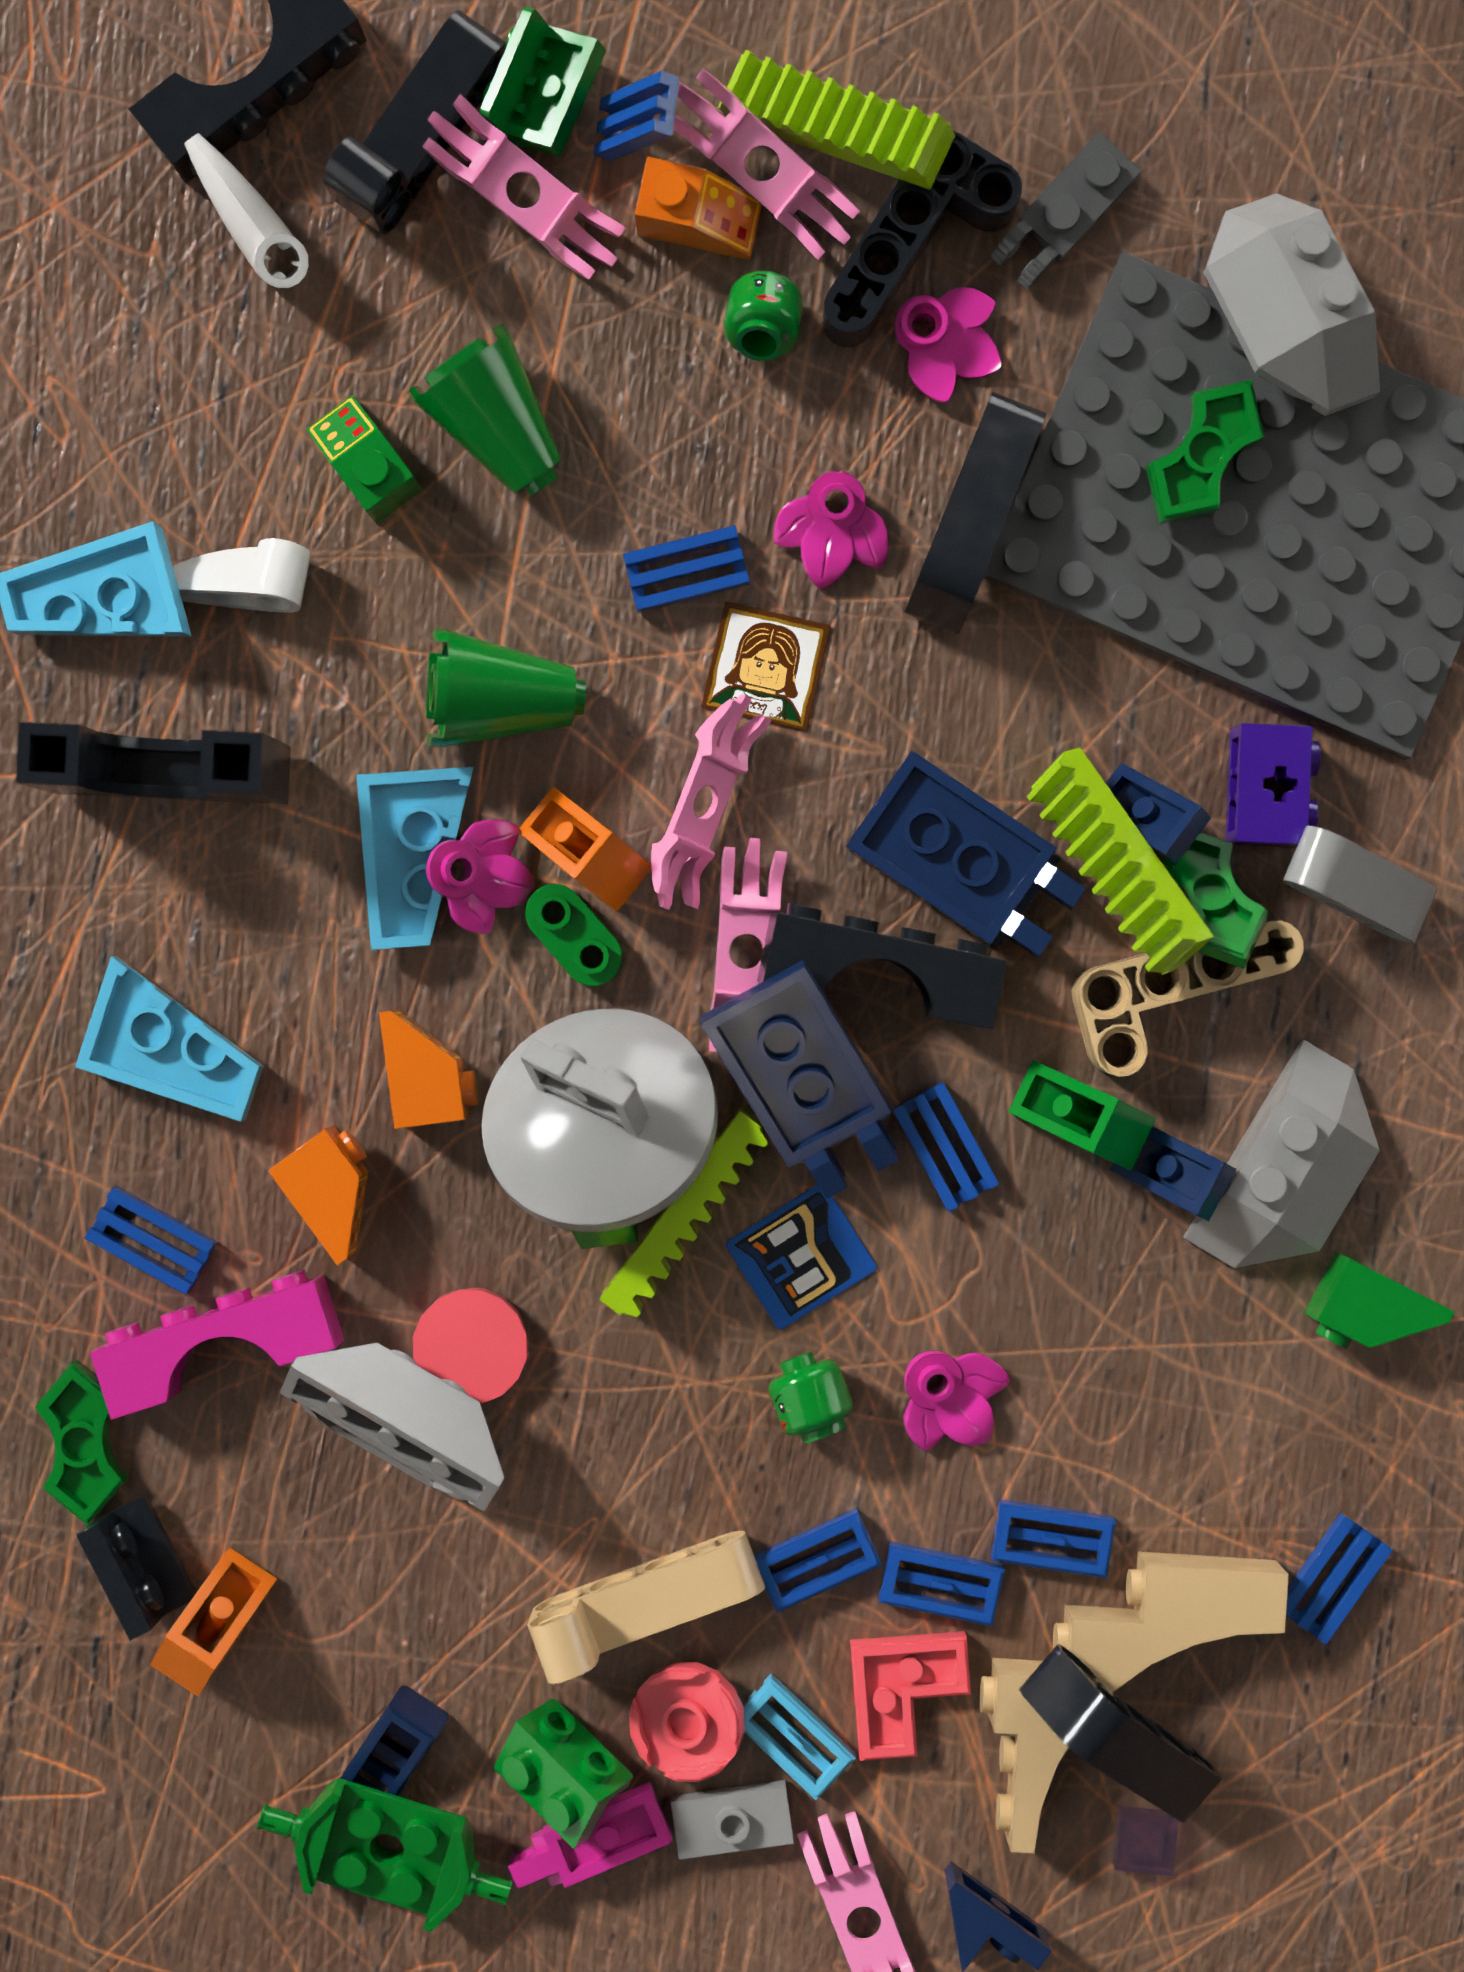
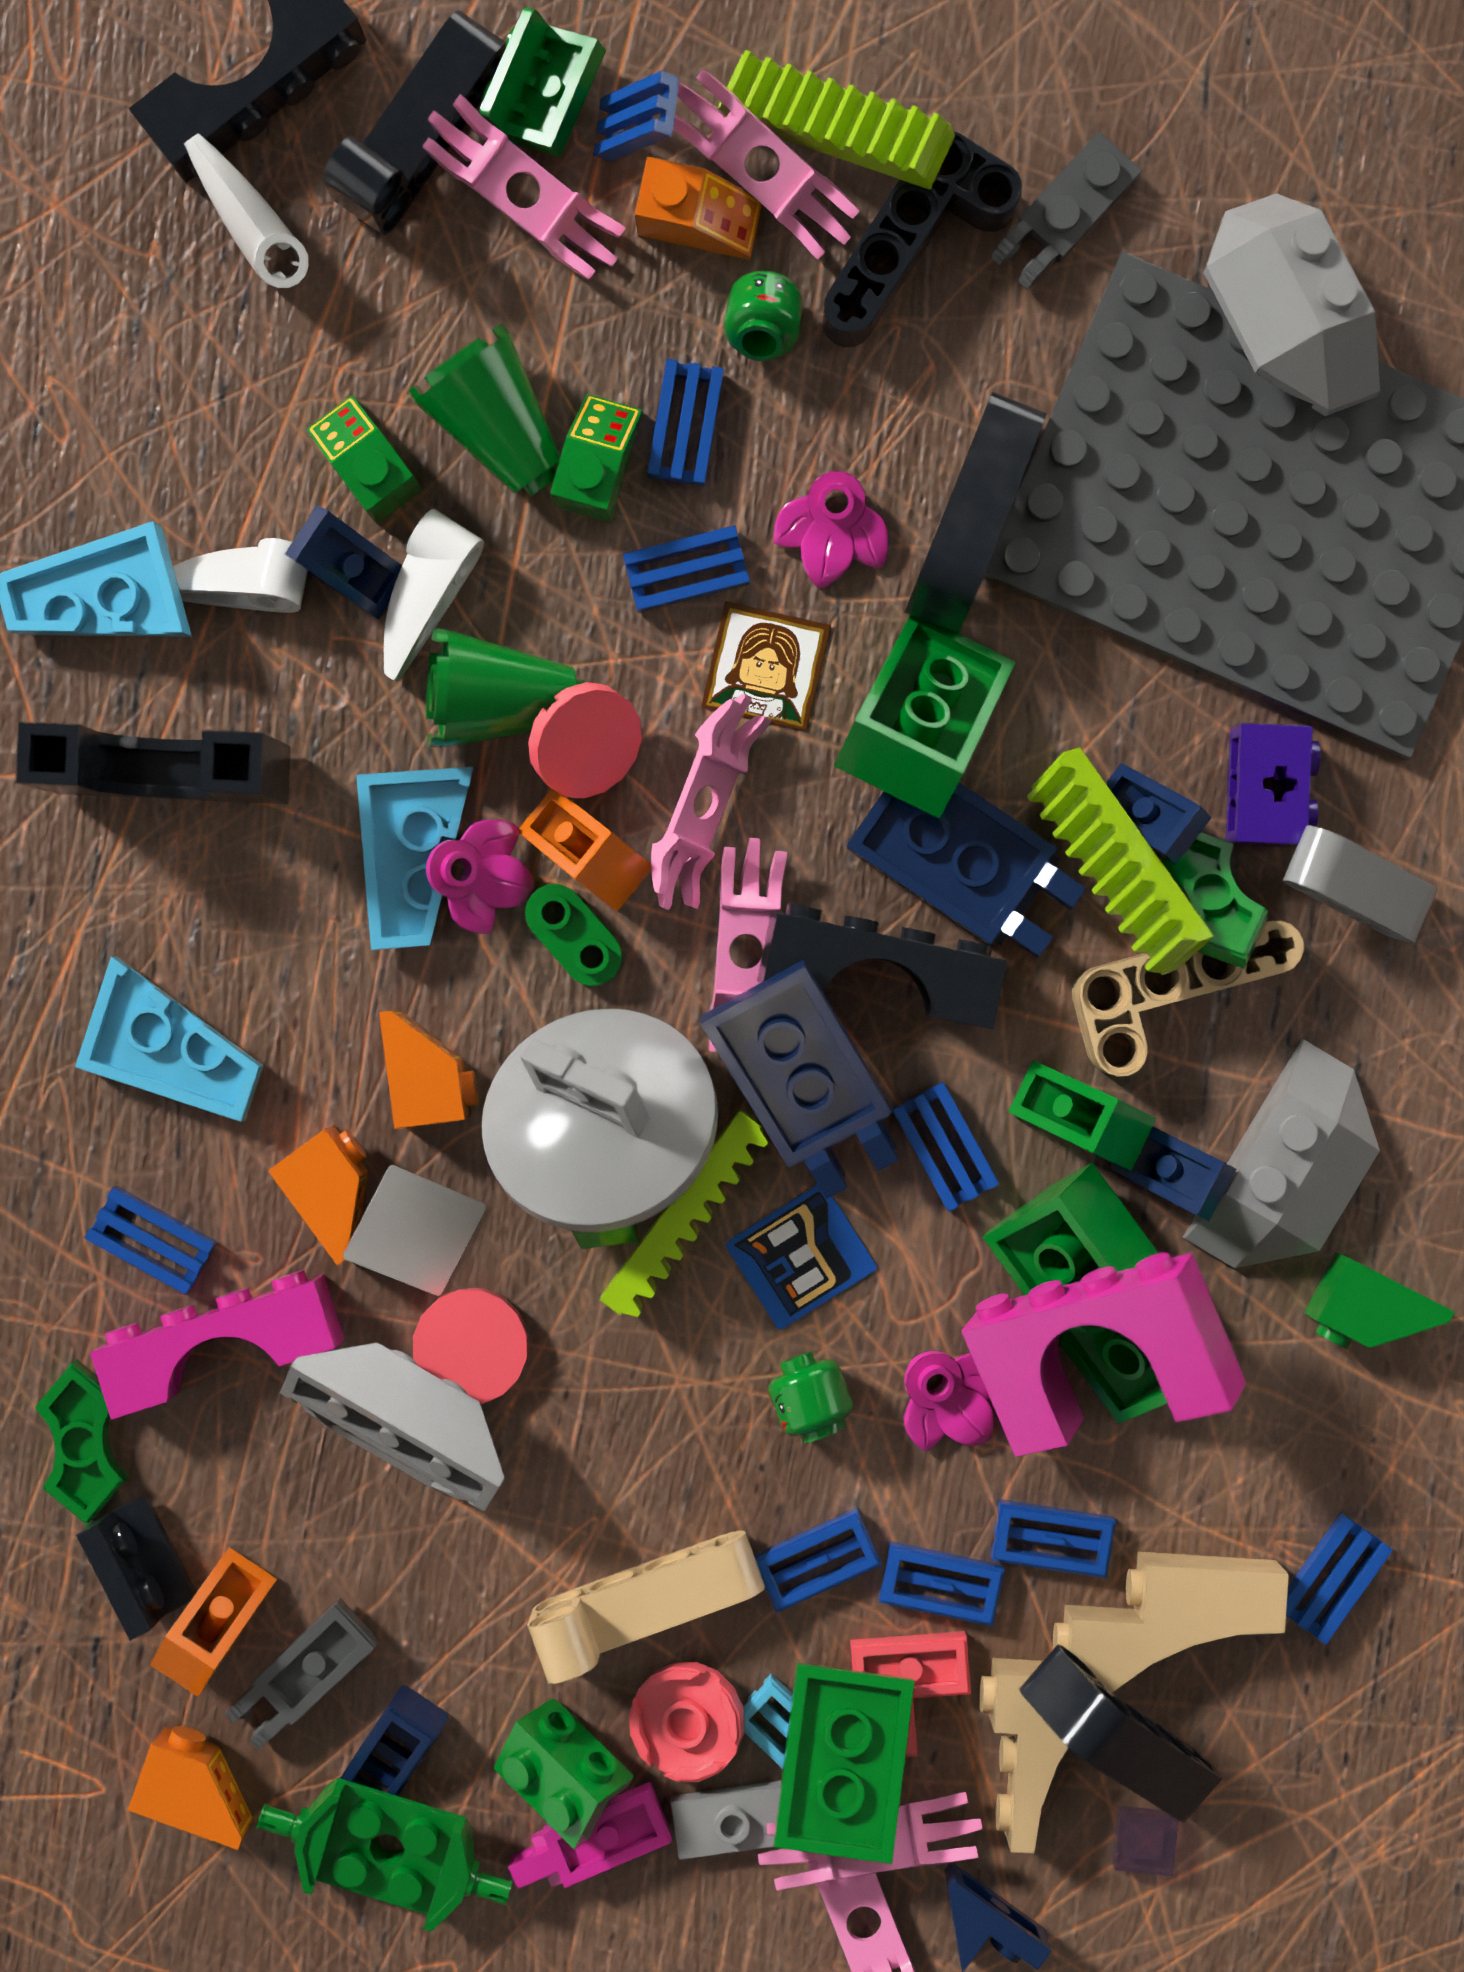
(191, 1788): none -> orange slope
(306, 1670): none -> dark grey hinge
(345, 561): none -> dark blue slope
(414, 1230): none -> white sticker
(431, 576): none -> white piece
(585, 740): none -> coral tile
(595, 458): none -> green slope
(693, 374): none -> blue tile
(844, 1763): none -> green plate
(909, 1846): none -> bright pink piece
(924, 715): none -> green slope
(955, 346): dark pink plate -> none
(1063, 1237): none -> green slope
(1155, 1305): none -> dark pink arch
(1190, 476): green tile -> none

